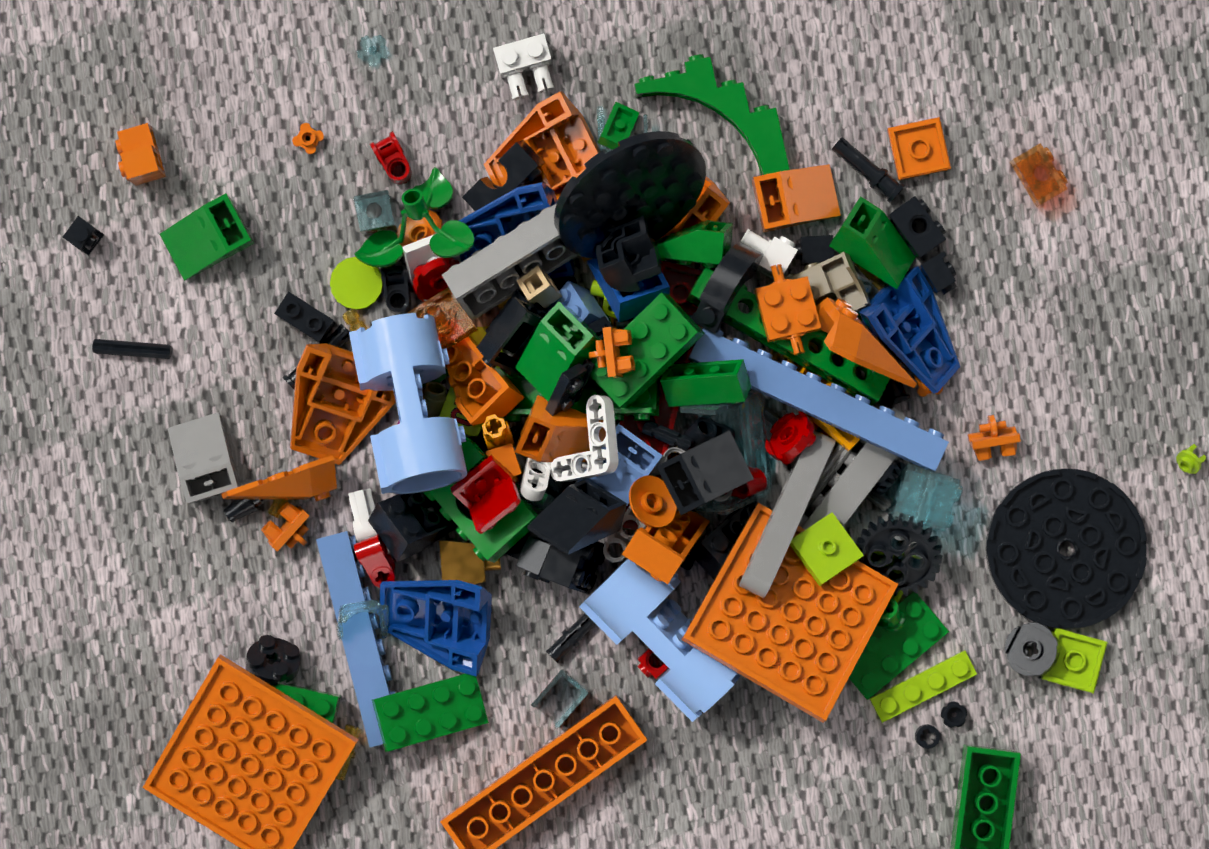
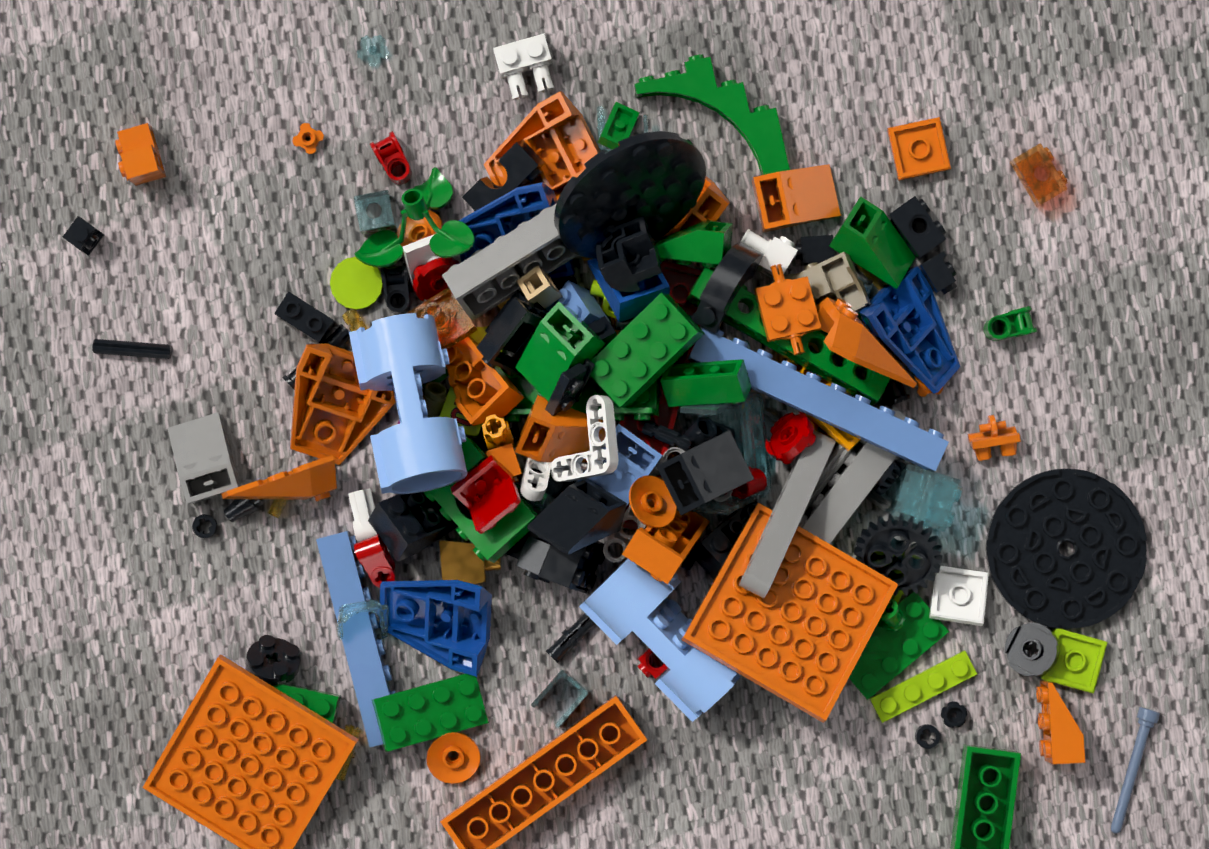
(206, 237): green slope -> none
(212, 529): none -> black bush
(294, 519): orange hips -> none
(453, 769): none -> orange dish
(612, 340): orange hips -> none
(826, 549): lime plate -> none
(878, 177): black pin -> none
(959, 596): none -> white plate
(1014, 323): none -> green piece
(1061, 735): none -> orange slope
(1146, 720): none -> sand blue piece
(1189, 461): lime plate -> none

